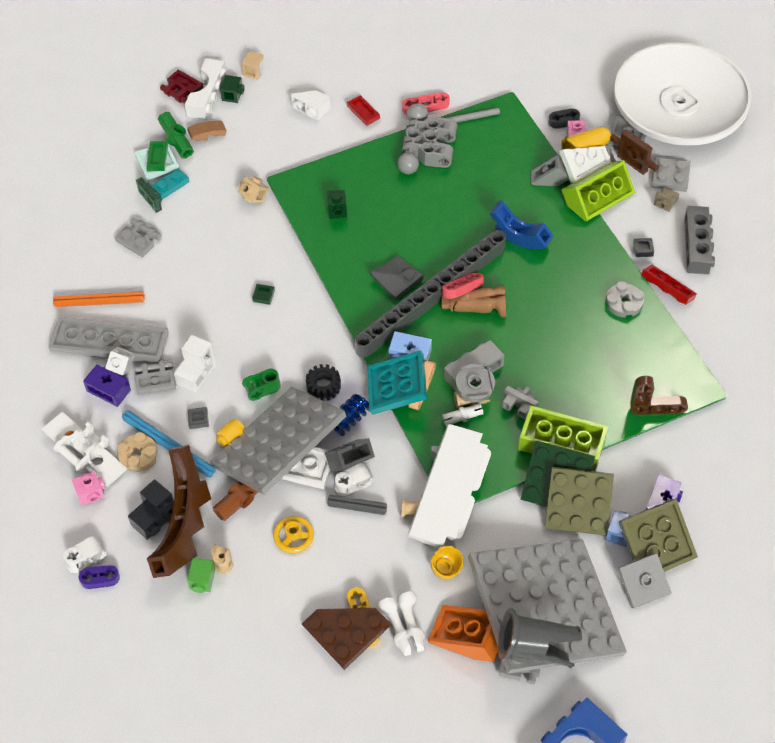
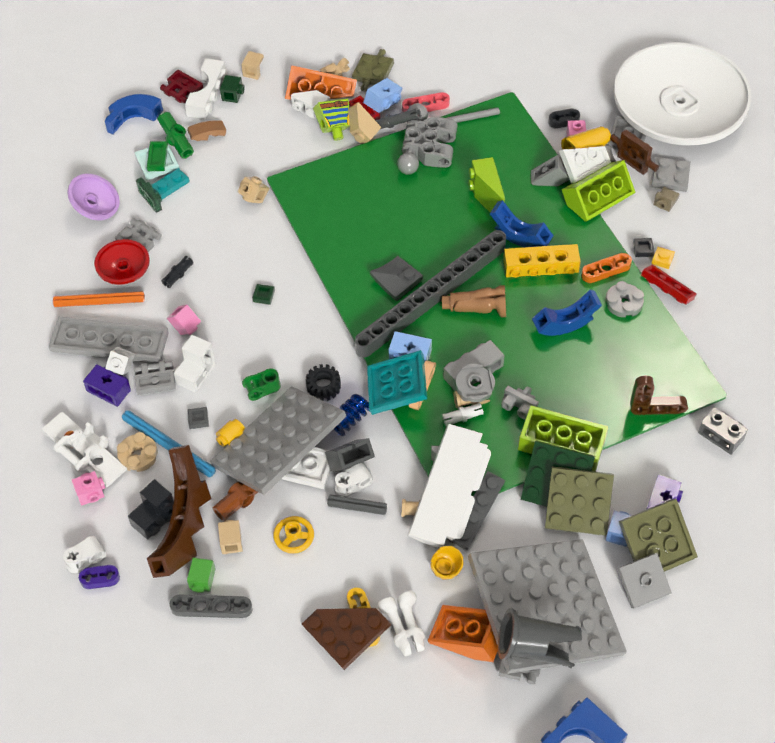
(93, 197): none -> lavender dish
(122, 261): none -> red dish
(132, 106): none -> blue arch
(177, 272): none -> black pin
(184, 320): none -> bright pink brick
(210, 609): none -> dark grey beam
(222, 559): tan piece -> none
(230, 536): none -> tan brick
(309, 80): none -> orange wedge
(333, 117): none -> lime torso
(337, 69): none -> tan plate
(337, 204): dark green brick -> none
(362, 124): none -> tan slope
(372, 69): none -> olive plate
(383, 95): none -> light blue brick
(391, 120): none -> dark grey pin
(462, 285): coral beam -> none
(483, 502): none -> dark grey plate
(485, 183): none -> lime slope
(541, 260): none -> yellow brick
(569, 319): none -> blue arch
(612, 261): none -> orange beam
(663, 257): none -> yellow plate
(698, 240): dark grey brick -> none
(723, 430): none -> brick

